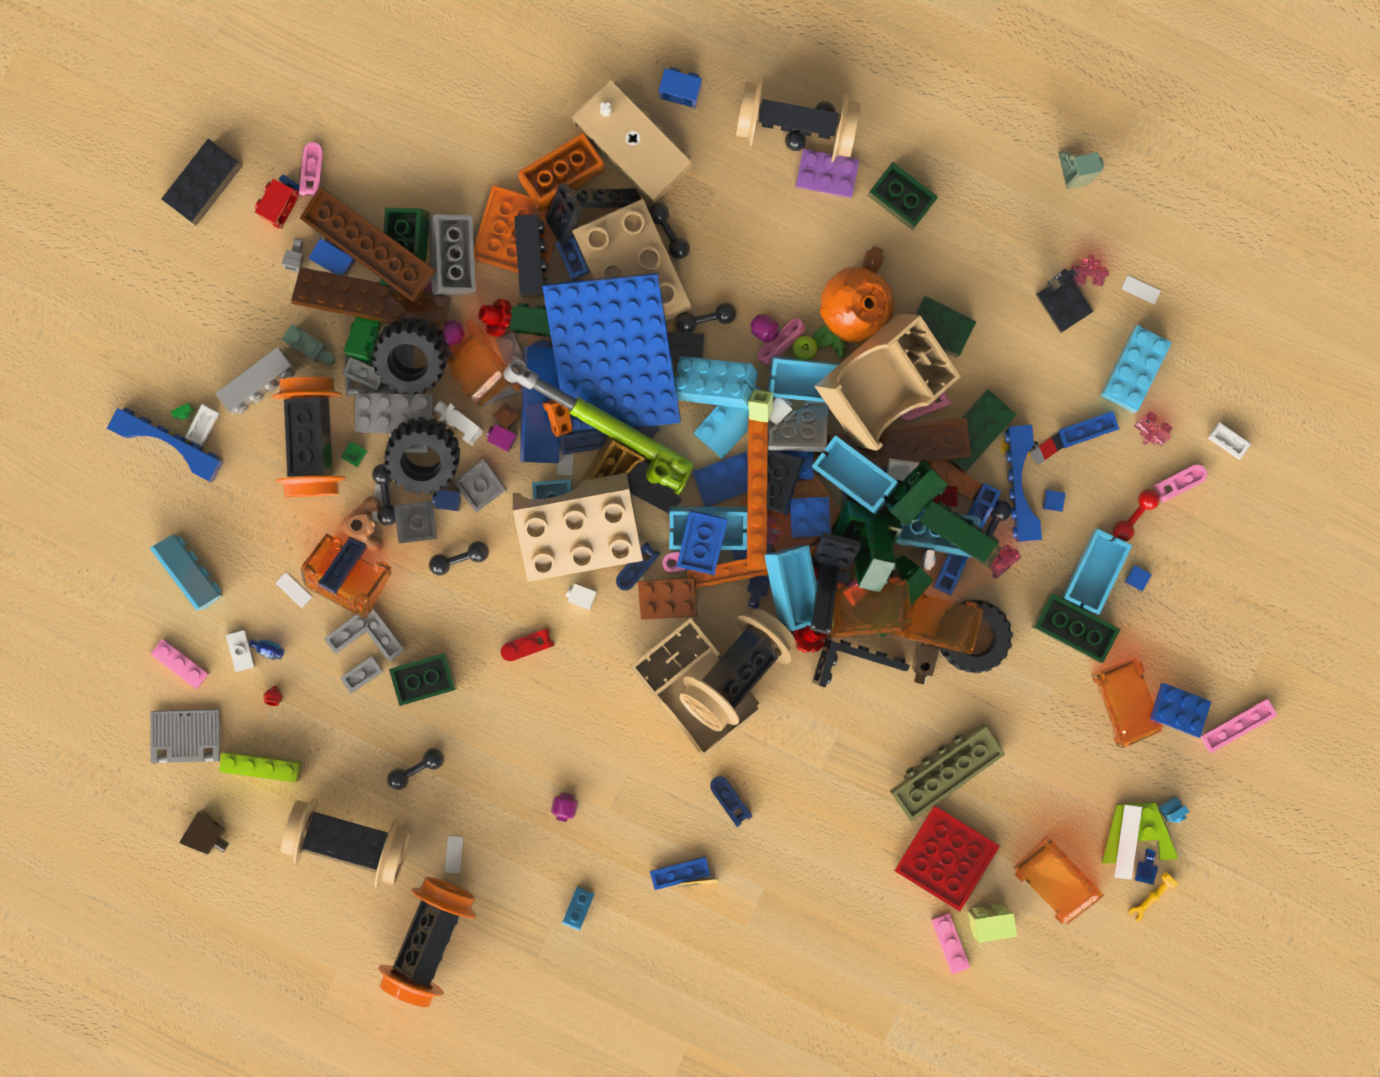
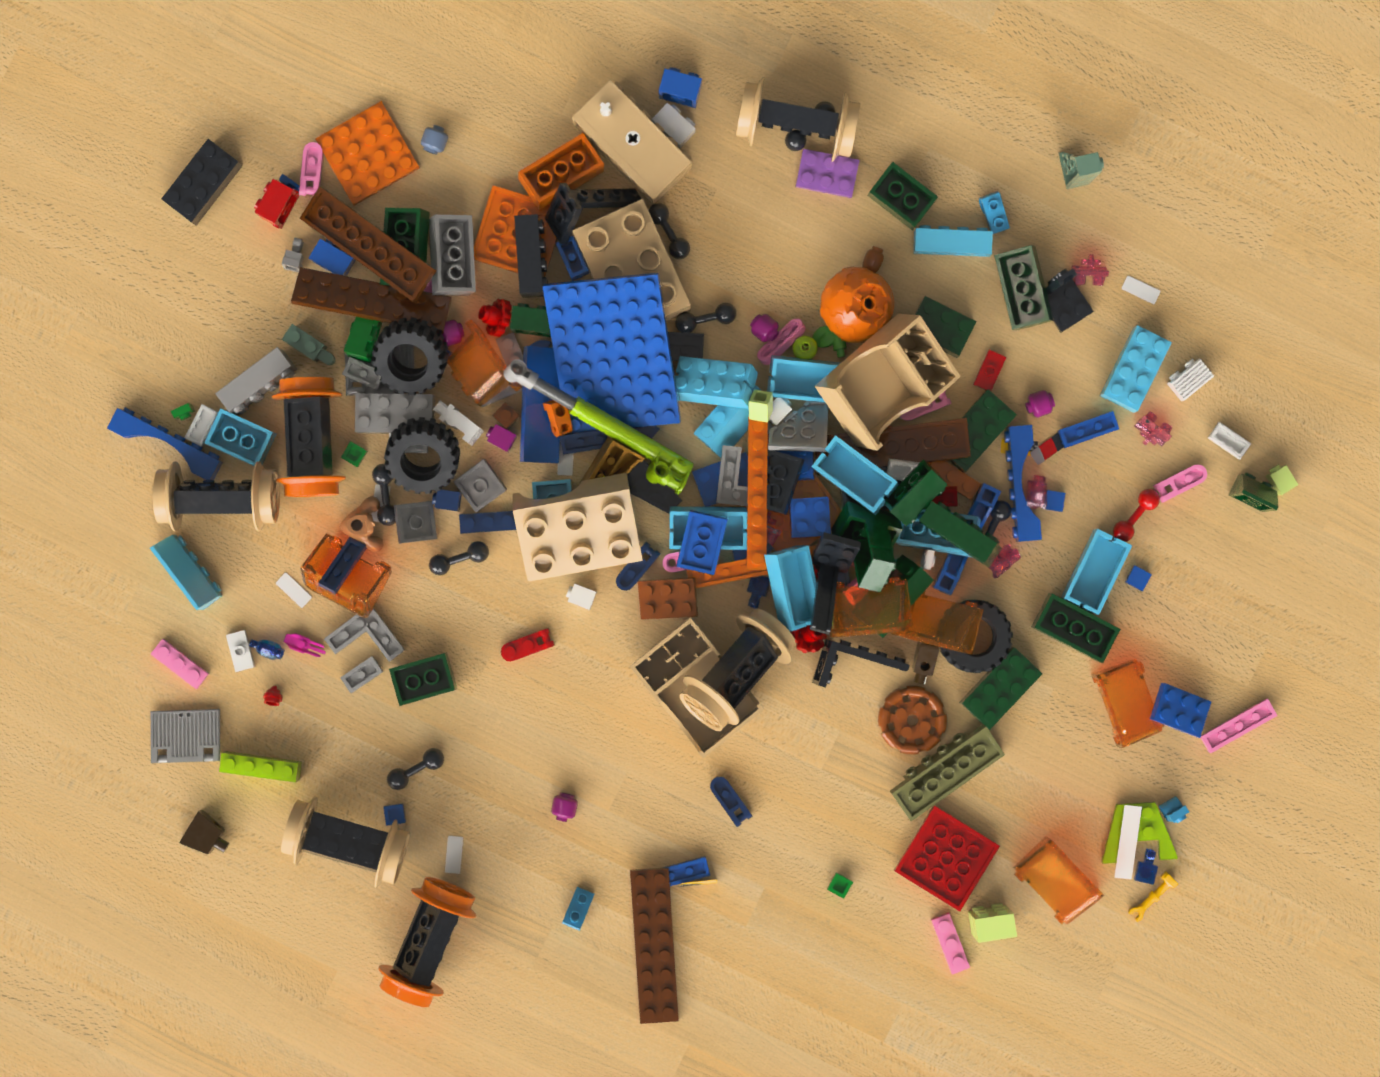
(177, 497): none -> brick
(240, 437): none -> medium azure brick
(302, 643): none -> dark pink piece
(367, 153): none -> orange plate
(394, 812): none -> blue tile
(434, 139): none -> sand blue head
(487, 522): none -> dark blue plate
(654, 945): none -> reddish brown plate
(675, 124): none -> white brick
(728, 487): none -> light grey plate
(839, 885): none -> green plate
(916, 731): none -> dark orange plate
(953, 242): none -> medium azure brick
(989, 370): none -> red plate
(994, 212): none -> dark azure plate
(1000, 688): none -> dark green brick
(1023, 287): none -> brick
(1037, 492): none -> clear pink hips
(1040, 403): none -> magenta head
(1190, 379): none -> white brick
(1254, 493): none -> dark green slope
(1281, 479): none -> yellowish green brick

